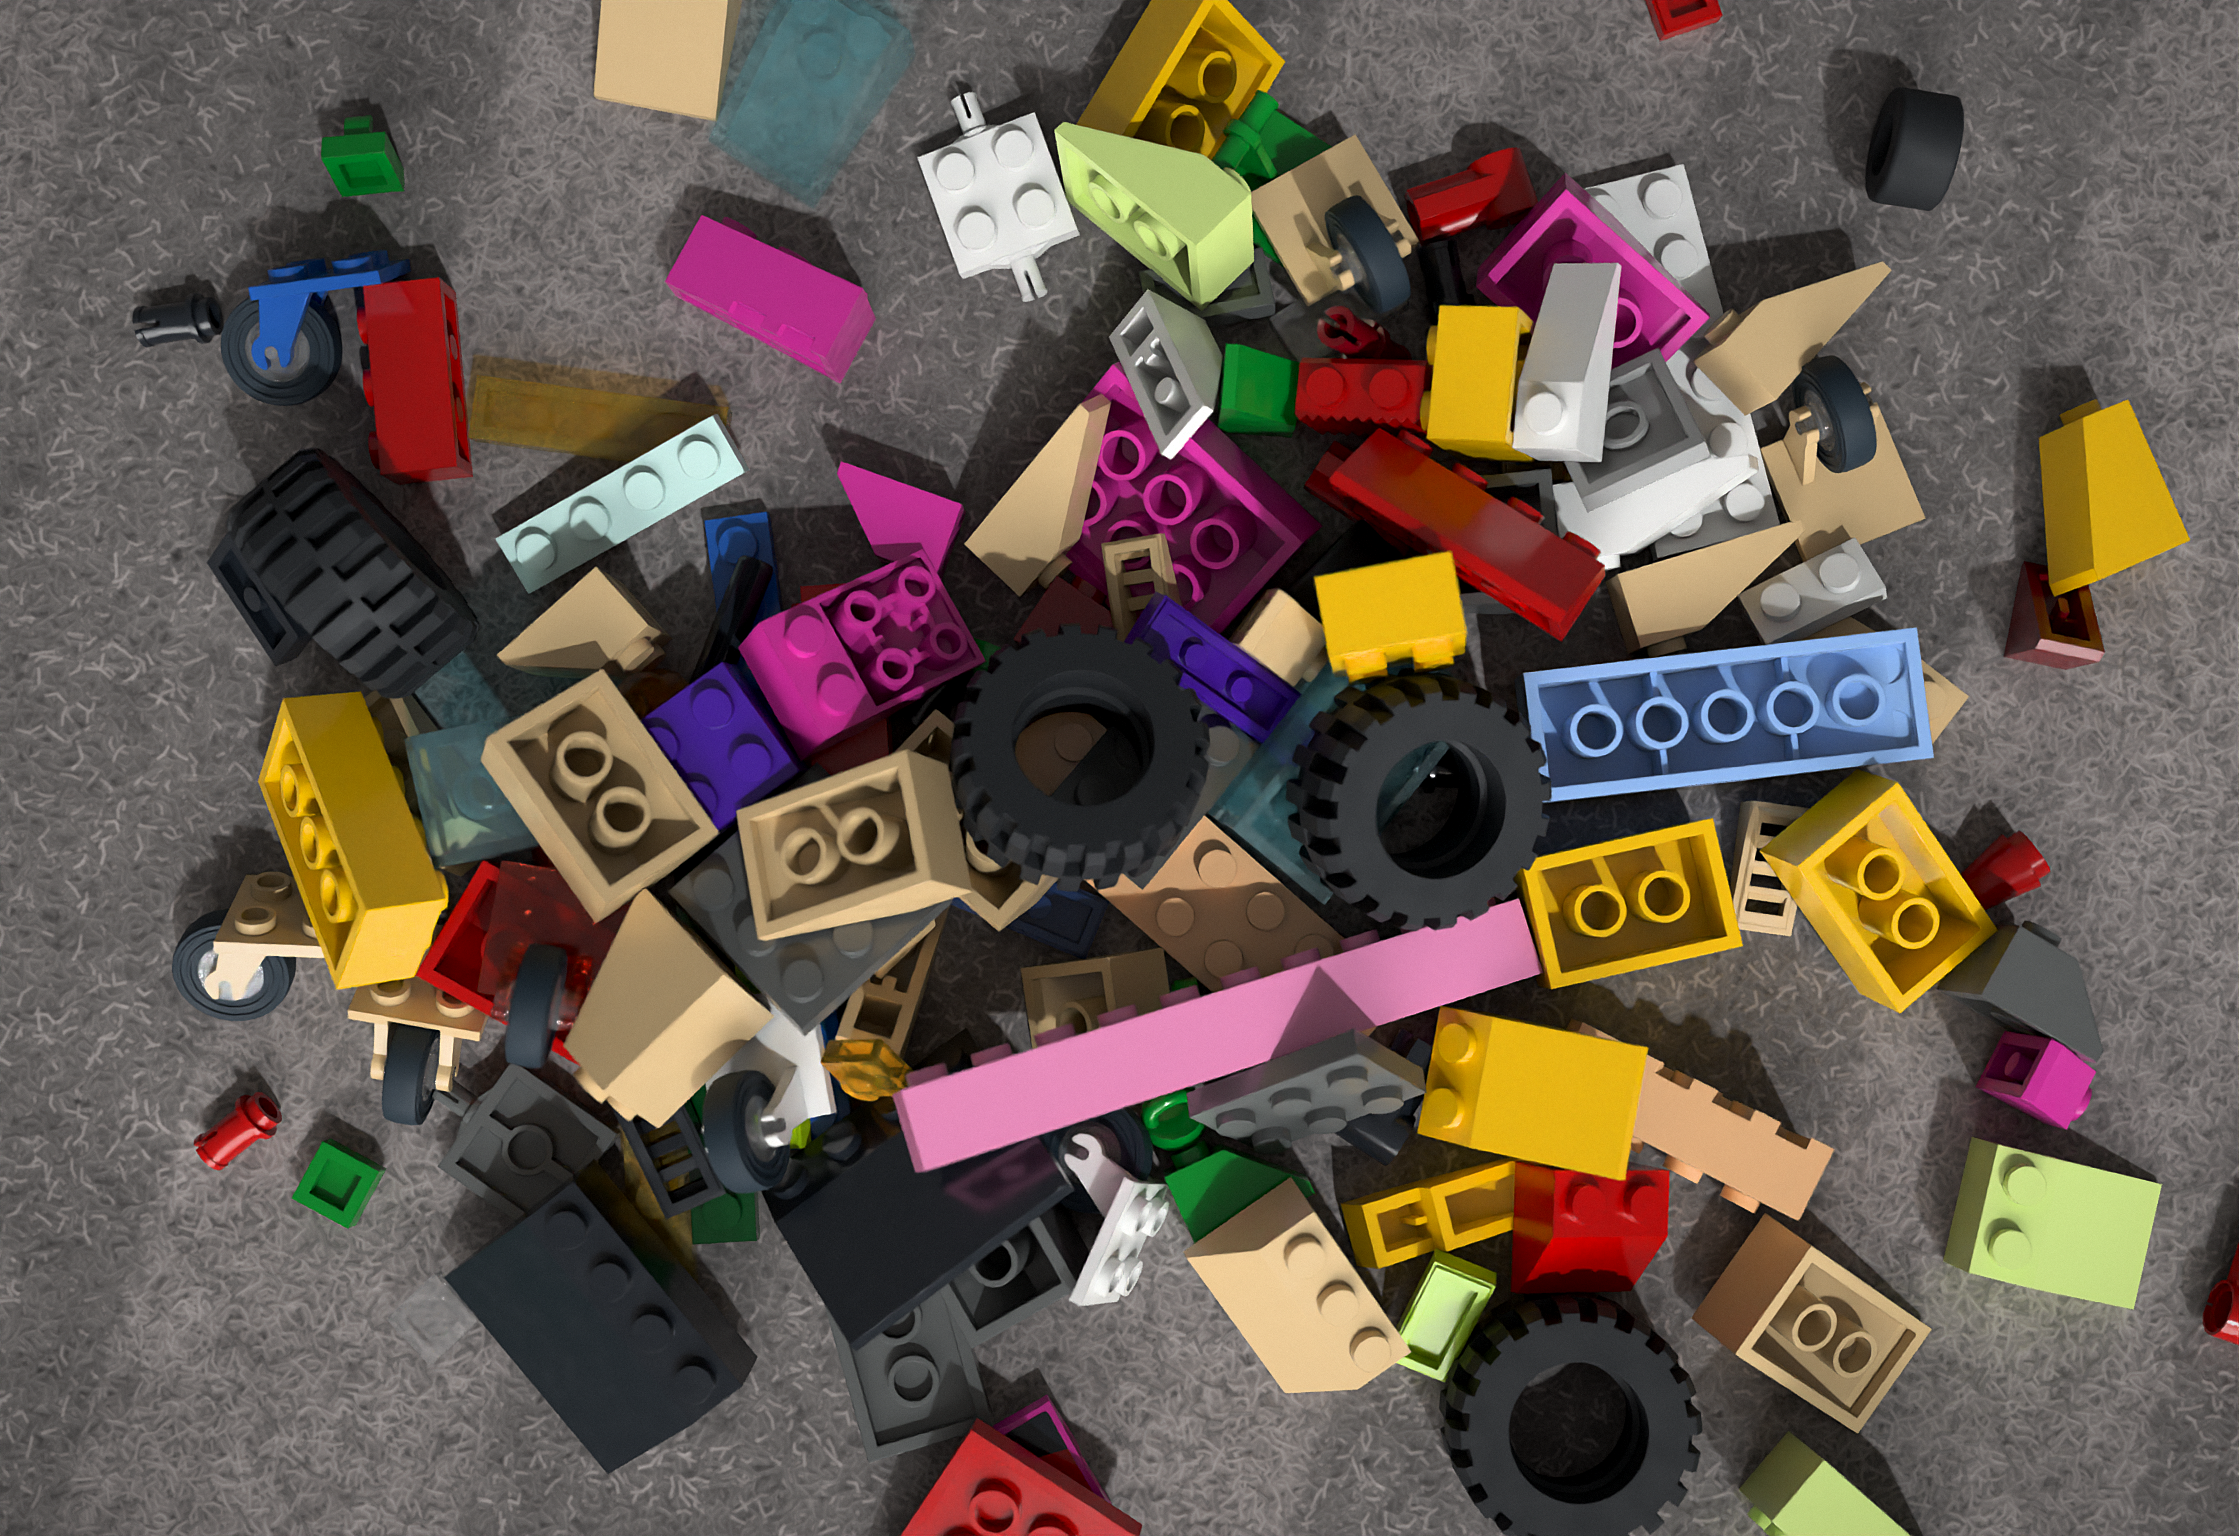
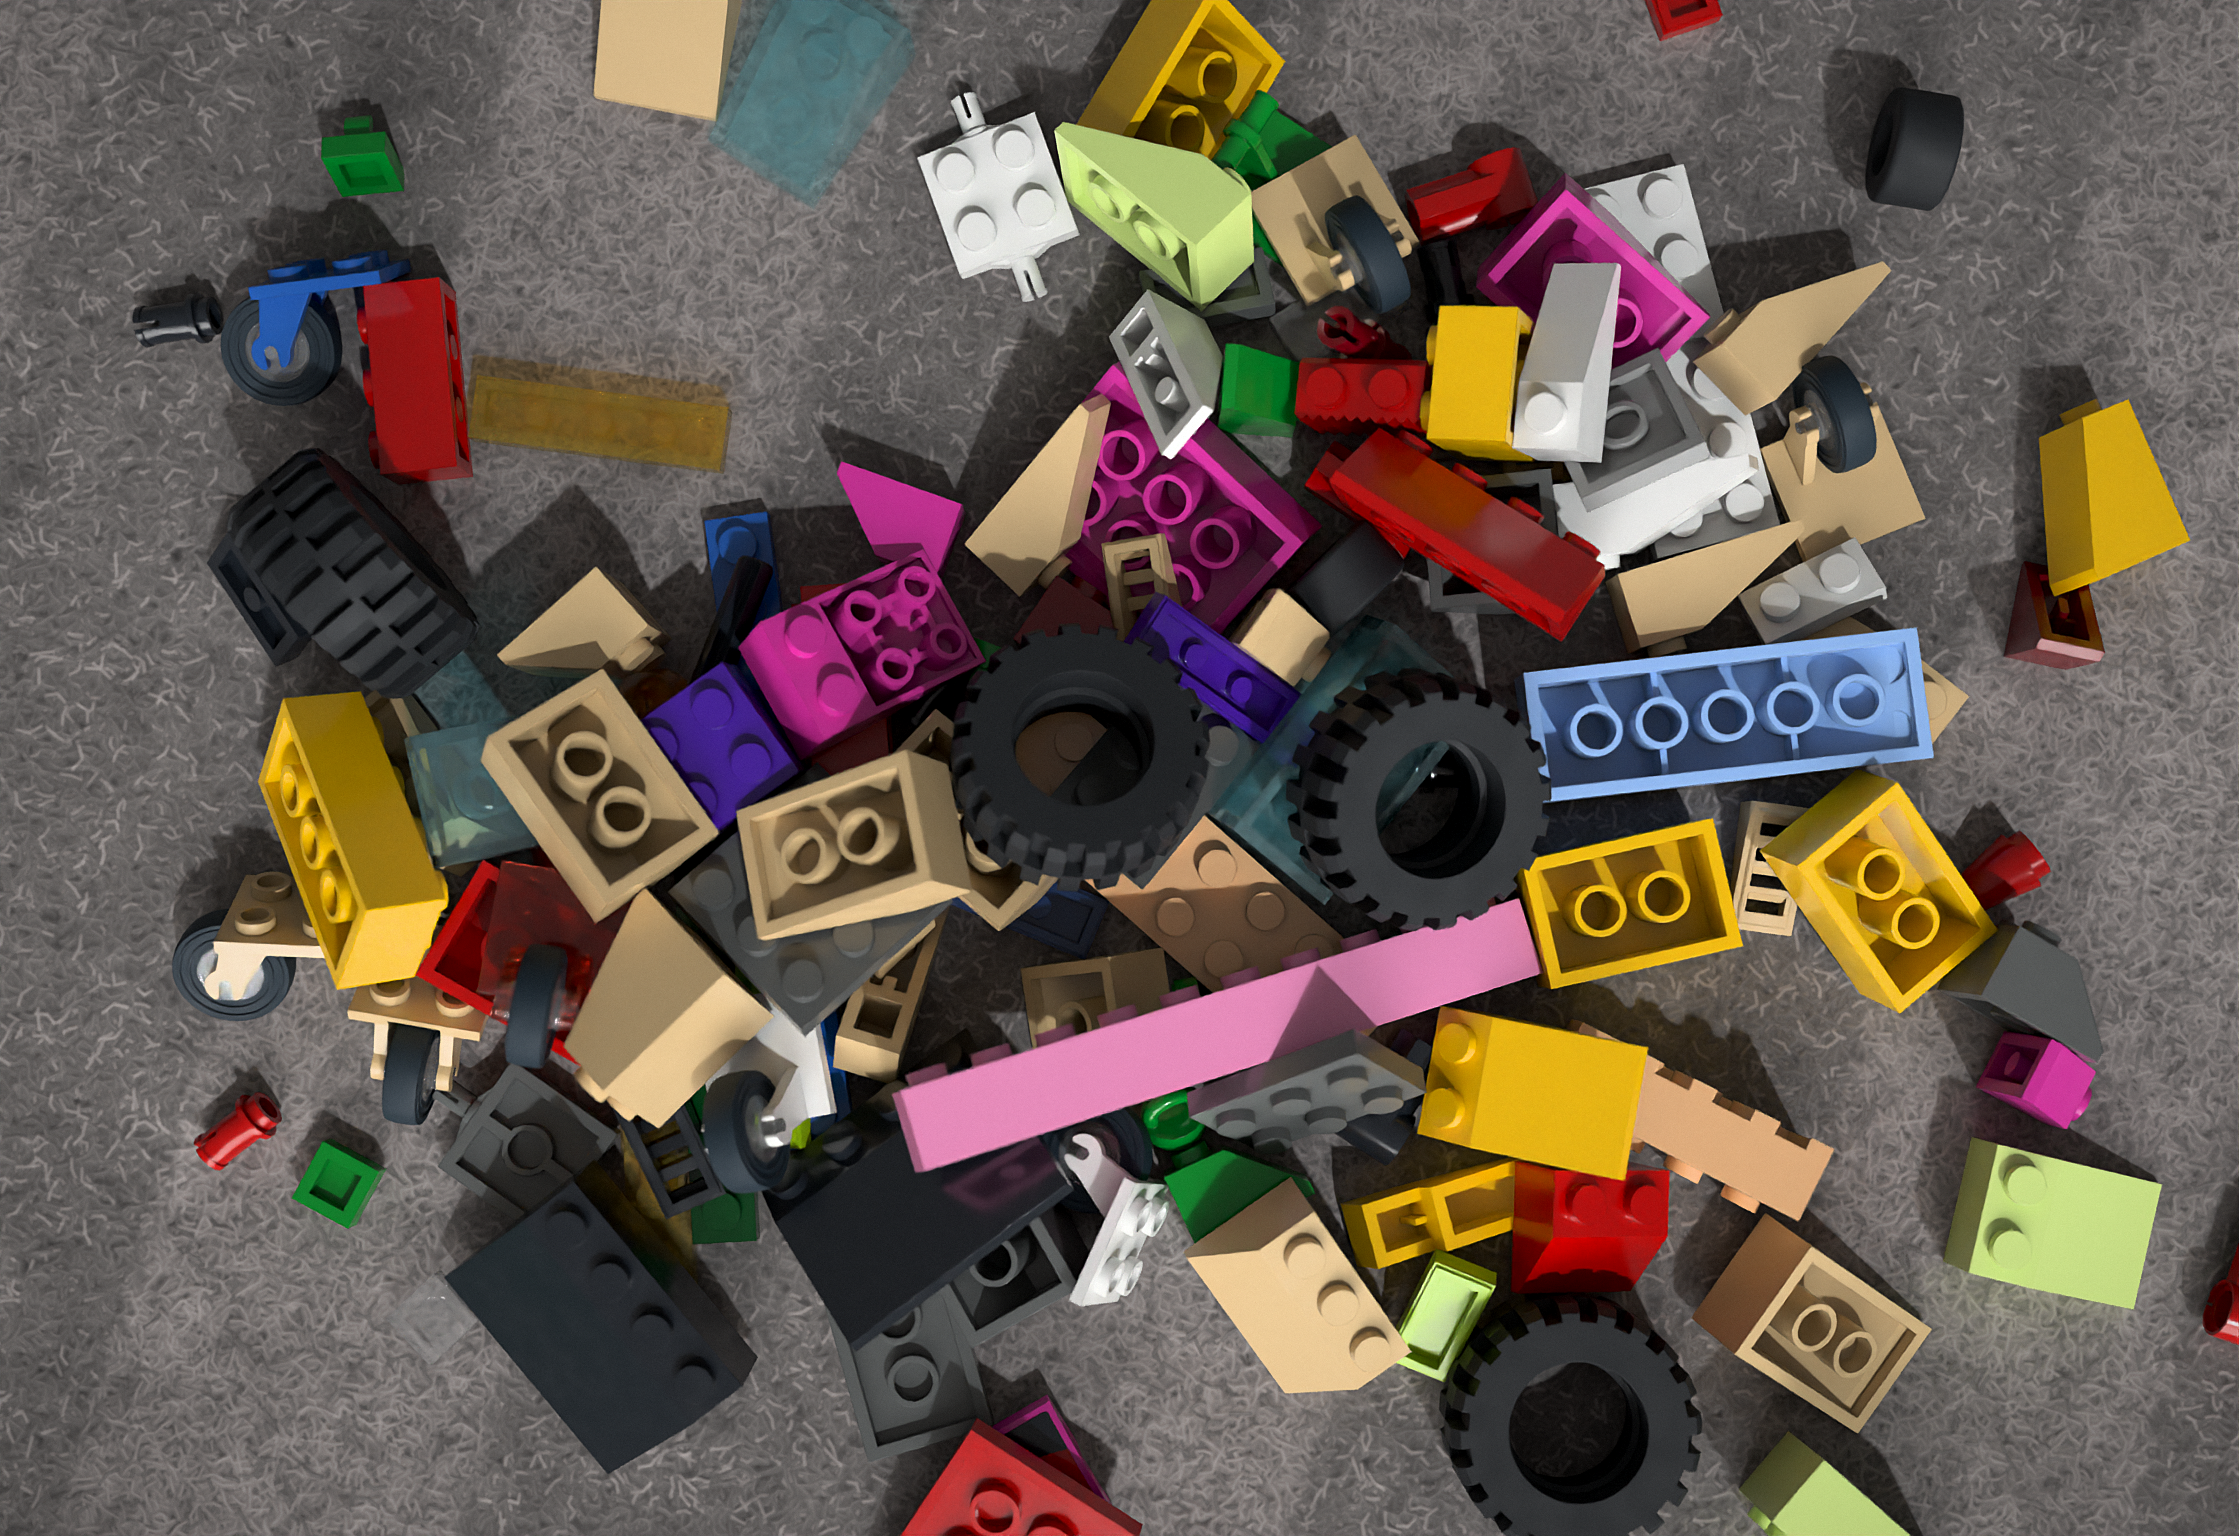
(622, 503): light aqua plate -> none
(772, 296): dark pink wedge -> none
(866, 1068): clear yellow plate -> none
(1392, 617): yellow brick -> none

